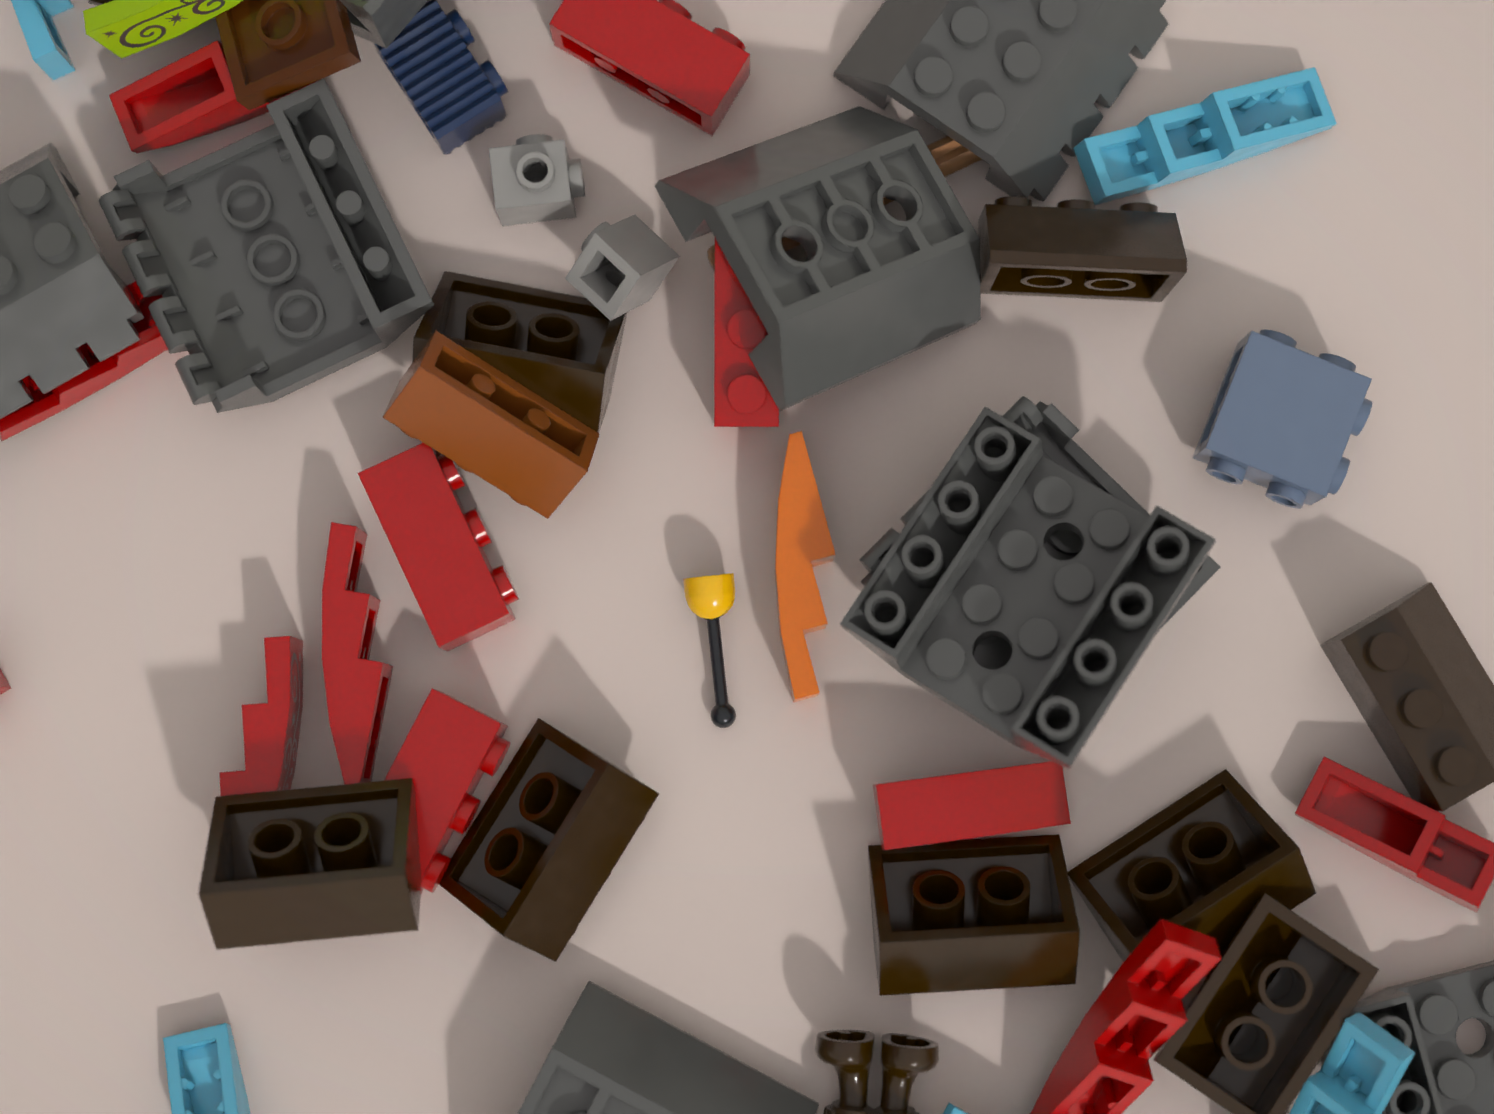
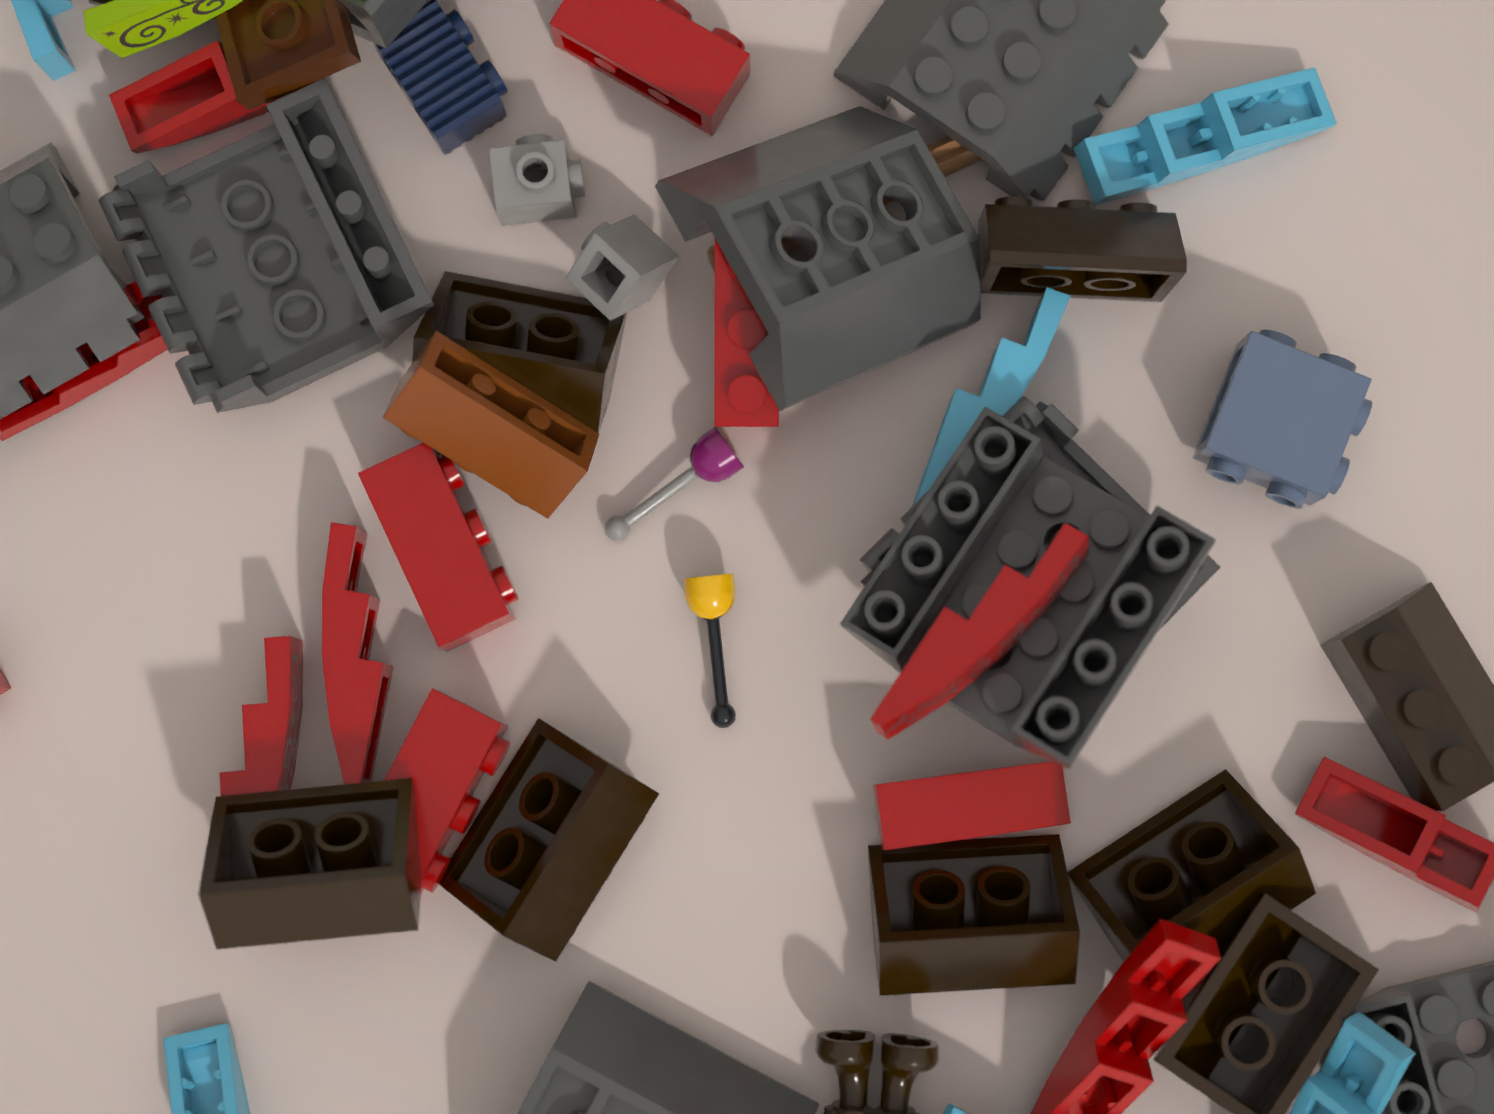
(710, 460): none -> hinge
(800, 544): orange slope -> none
(963, 649): none -> red slope
(1002, 387): none -> medium azure slope

